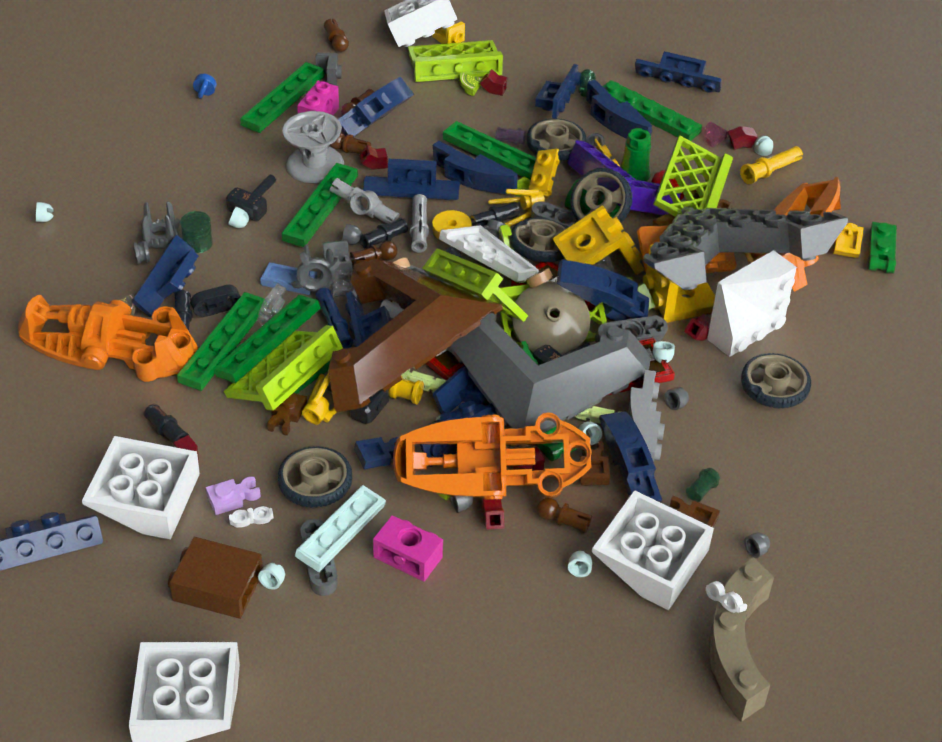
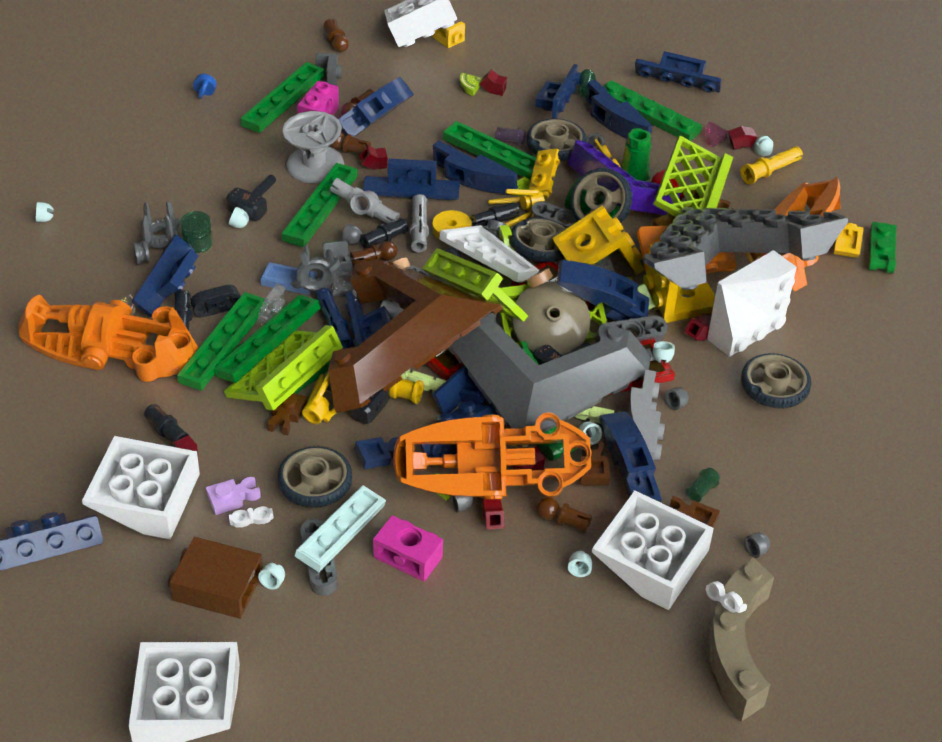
(450, 60): lime fence -> none

